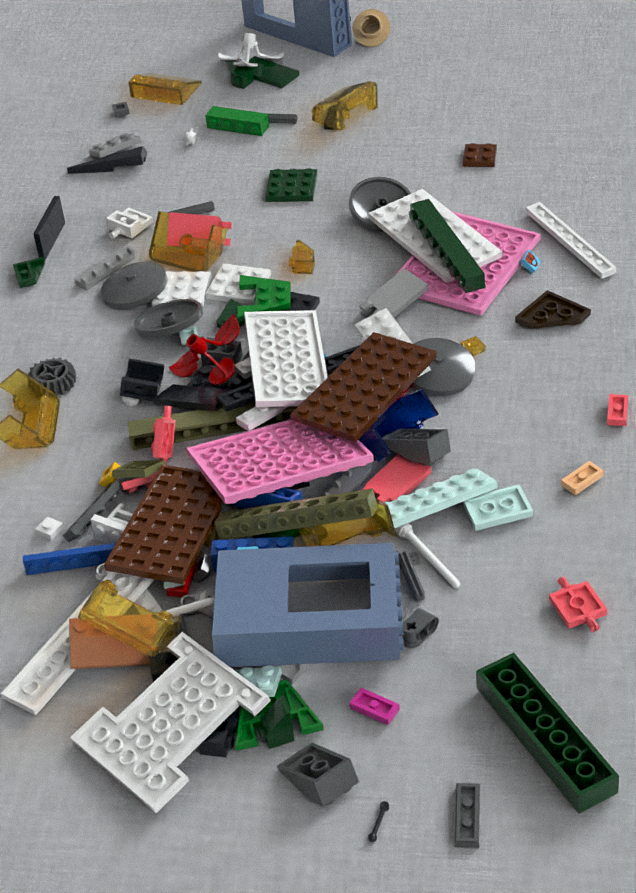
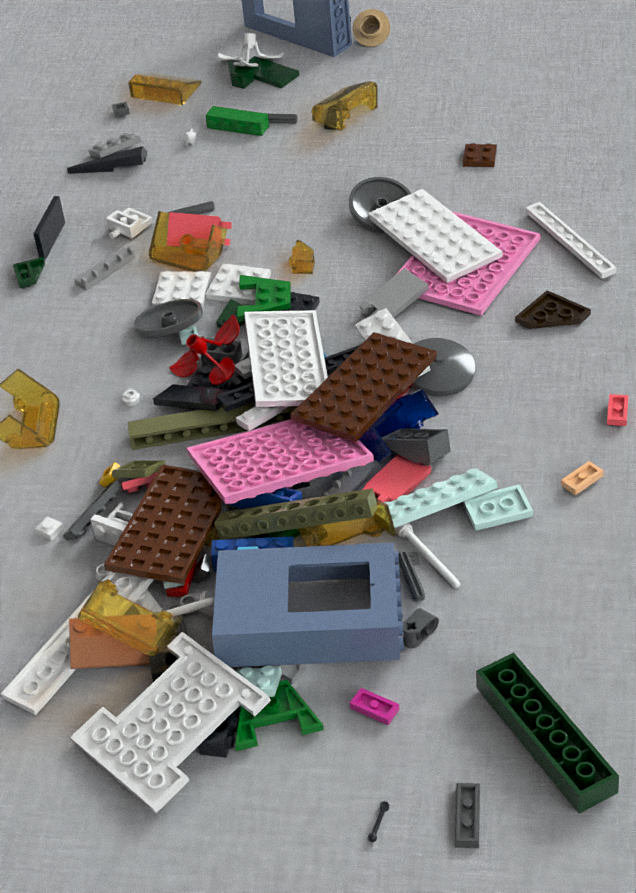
(54, 374): dark grey gear -> none
(67, 559): blue plate -> none
(134, 285): dark grey dish -> none
(142, 380): black panel -> none
(164, 436): coral plate -> none
(277, 725): dark green slope -> none
(291, 185): dark green plate -> none
(319, 773): dark grey slope -> none
(447, 246): dark green brick -> none
(474, 345): clear yellow plate -> none
(530, 261): medium azure tile -> none
(577, 604): coral plate -> none

